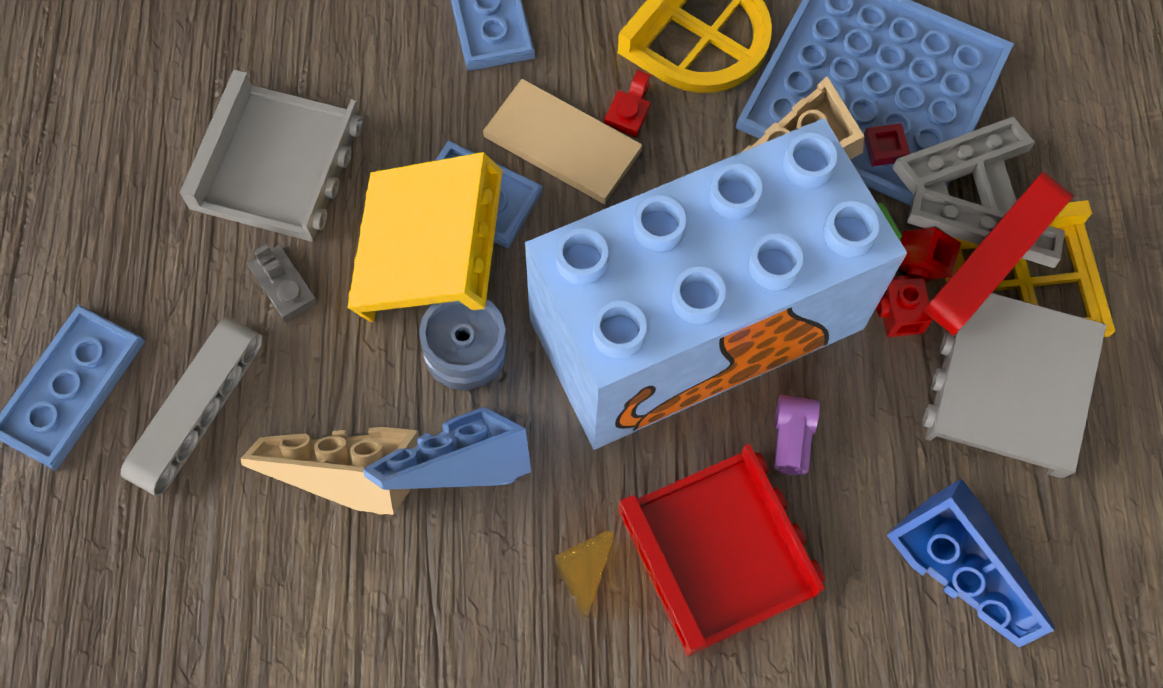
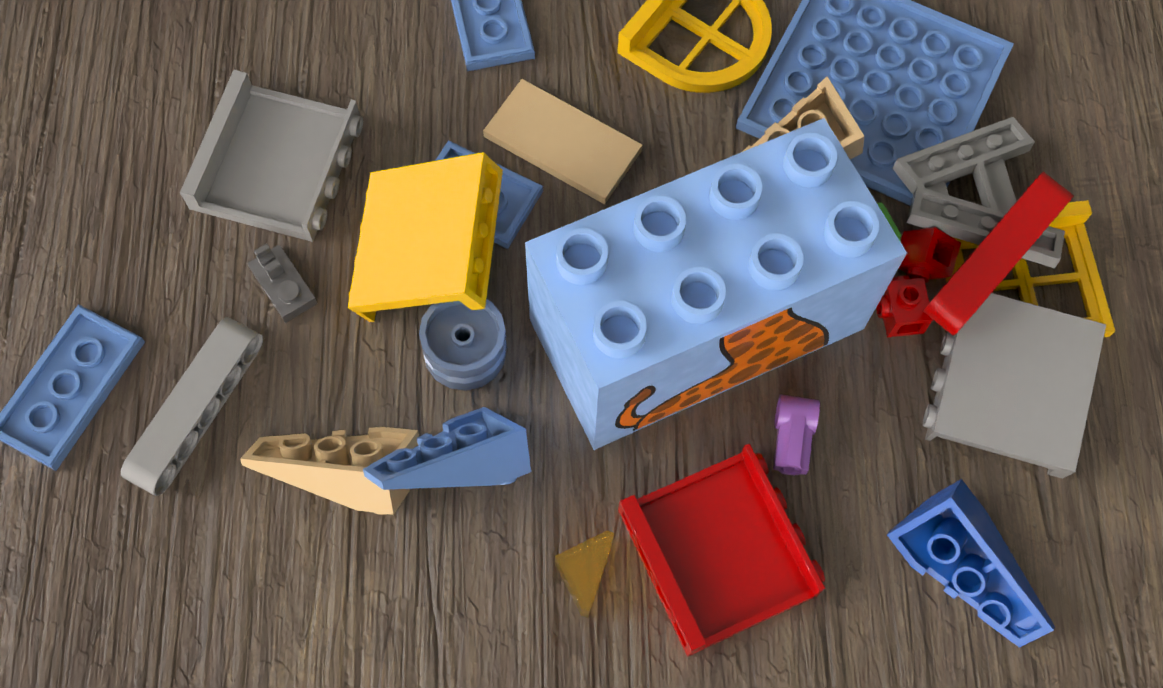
(630, 109): red plate -> none
(885, 144): dark red plate -> none

